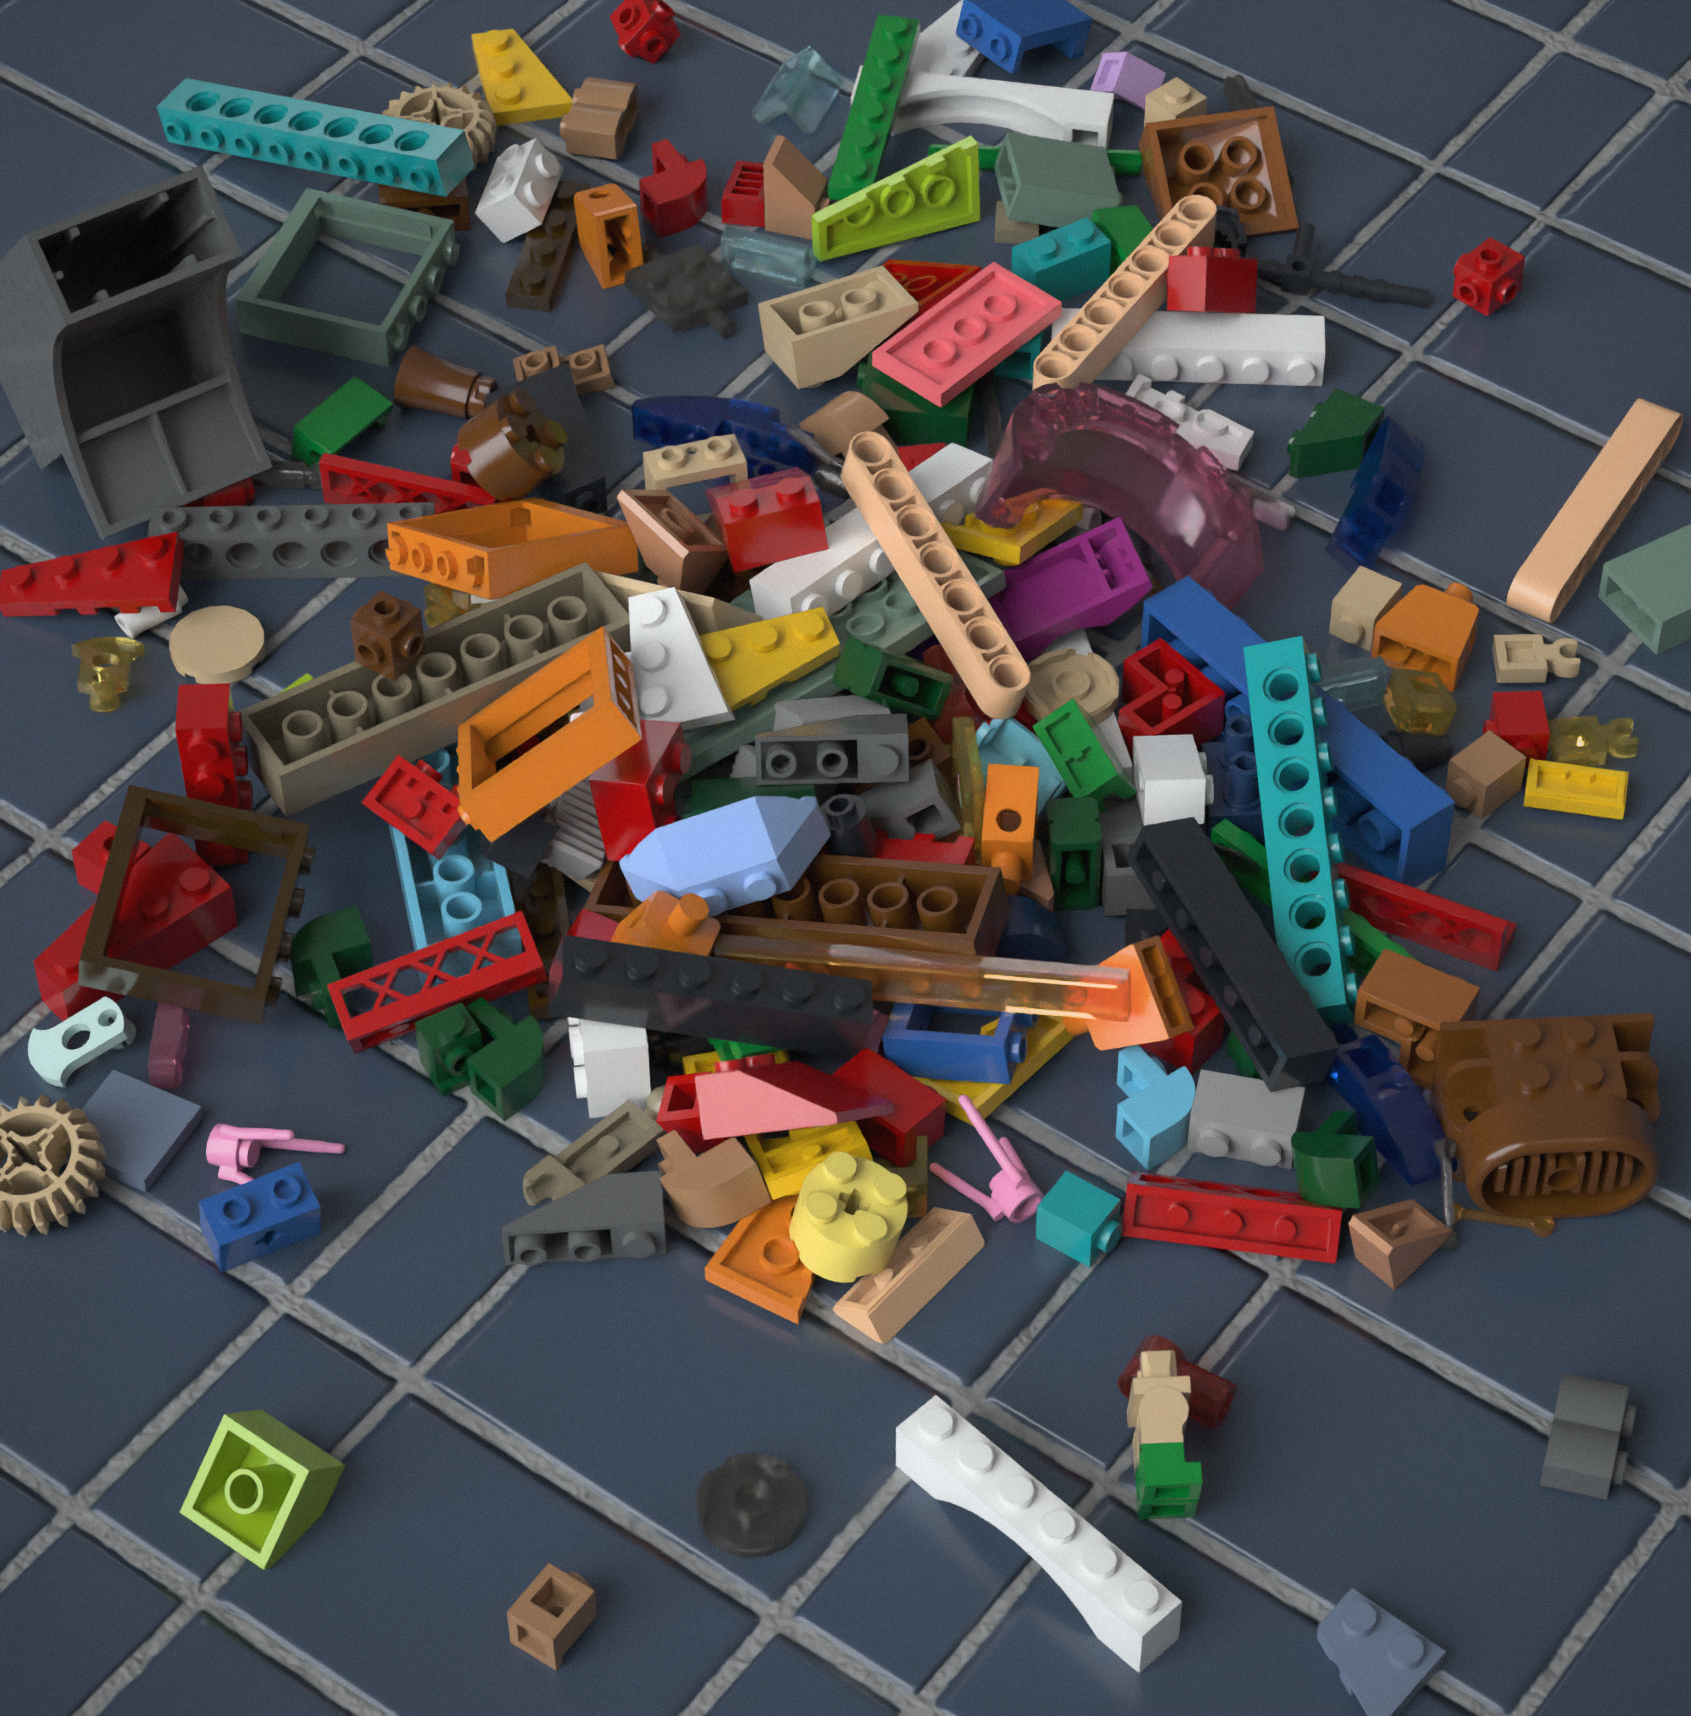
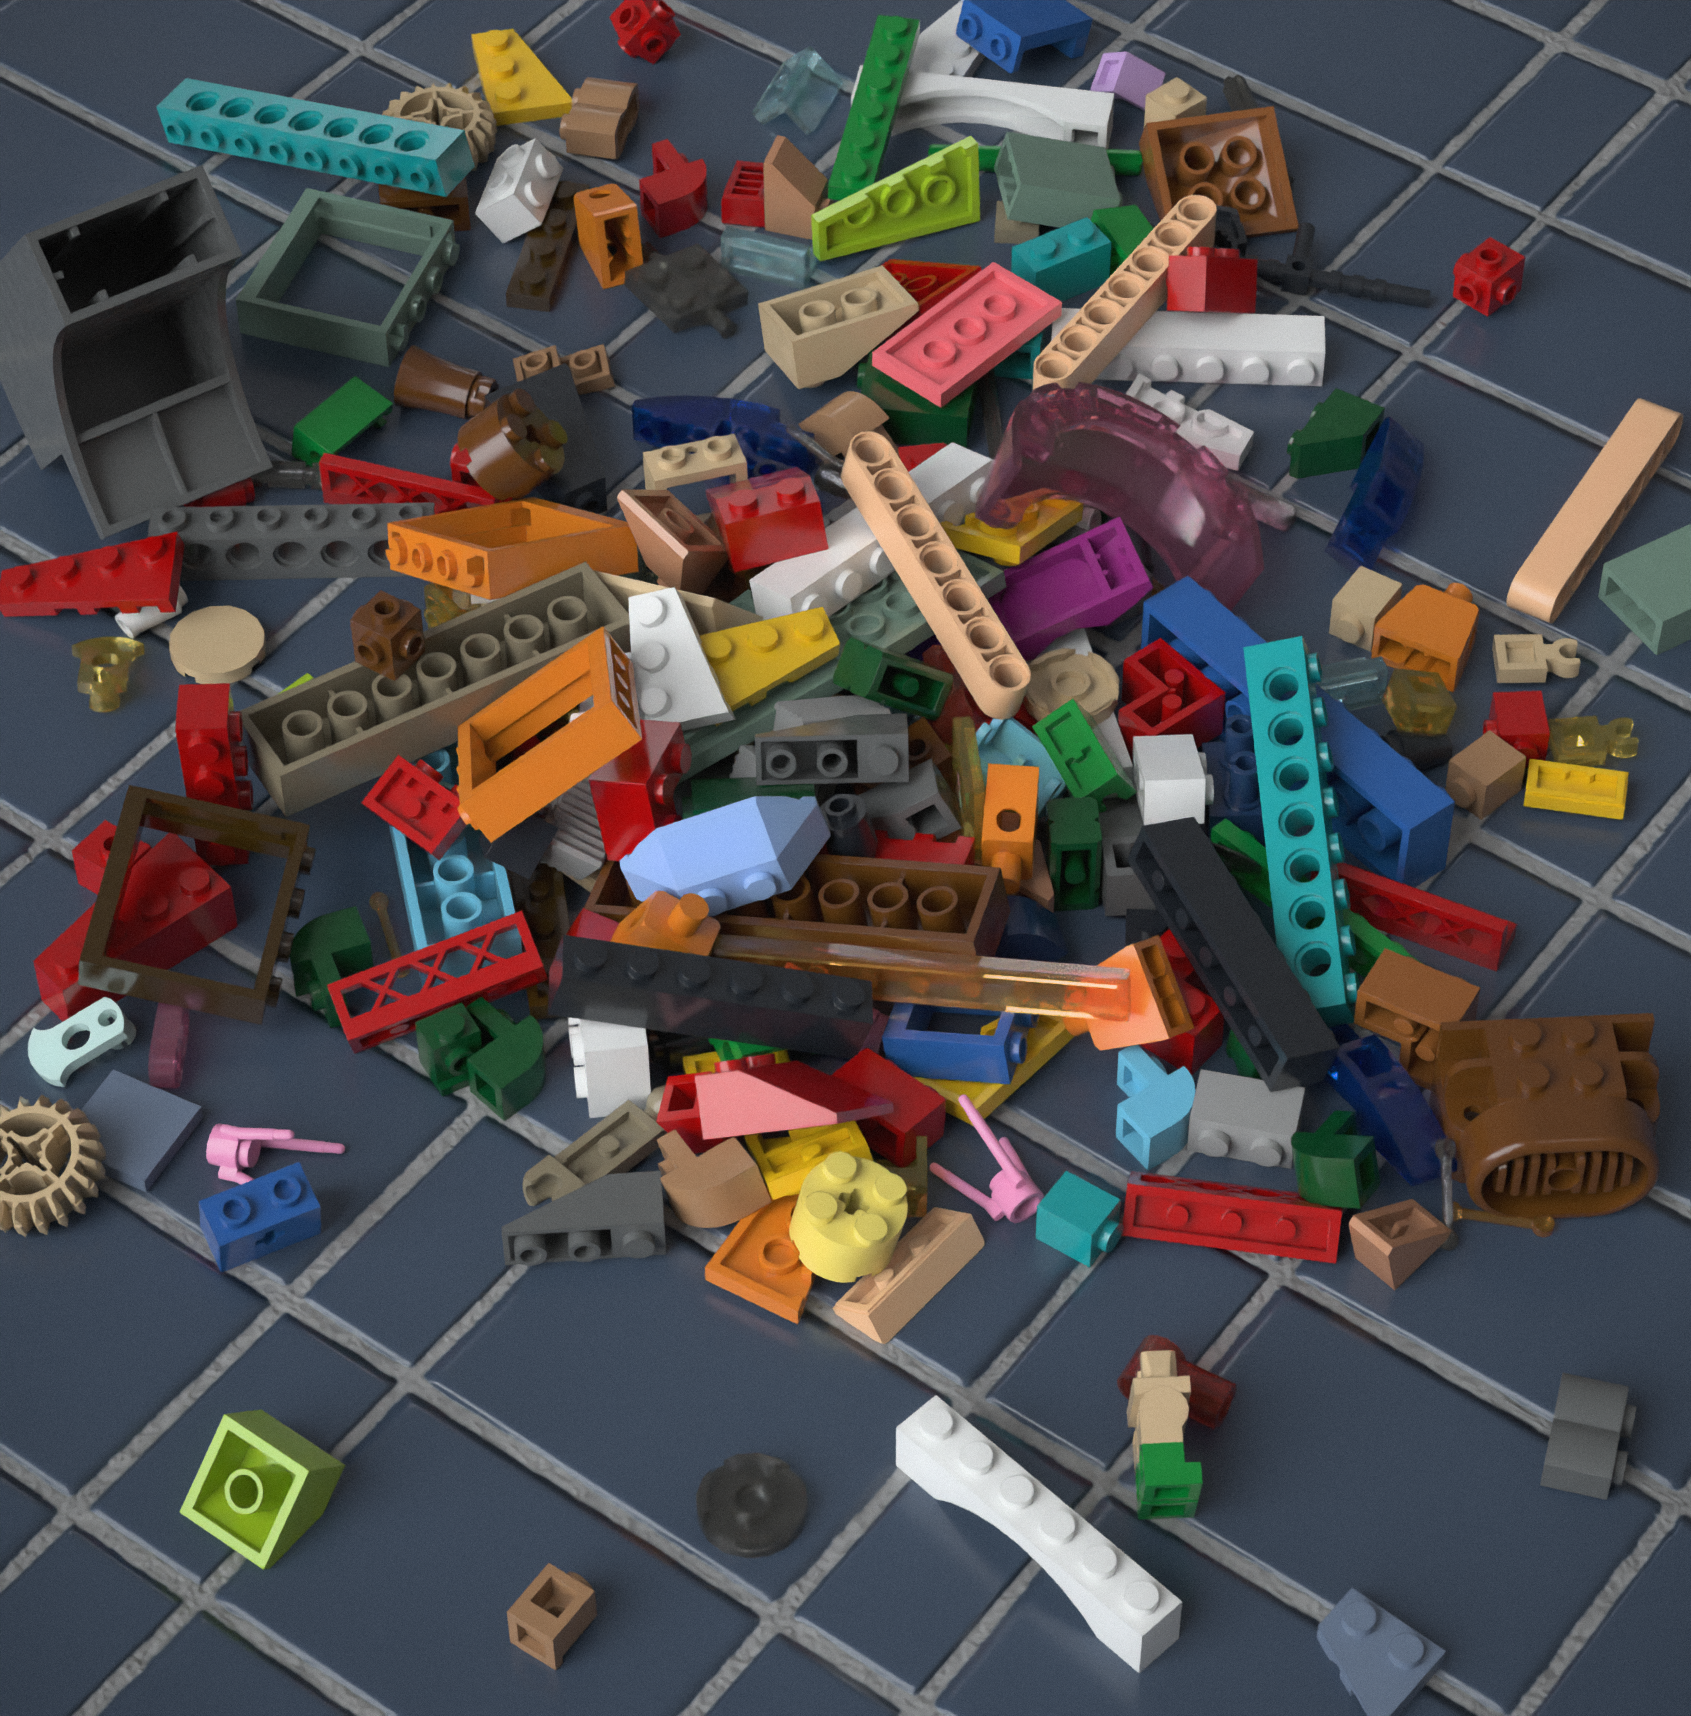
(379, 903): none -> clear orange hinge

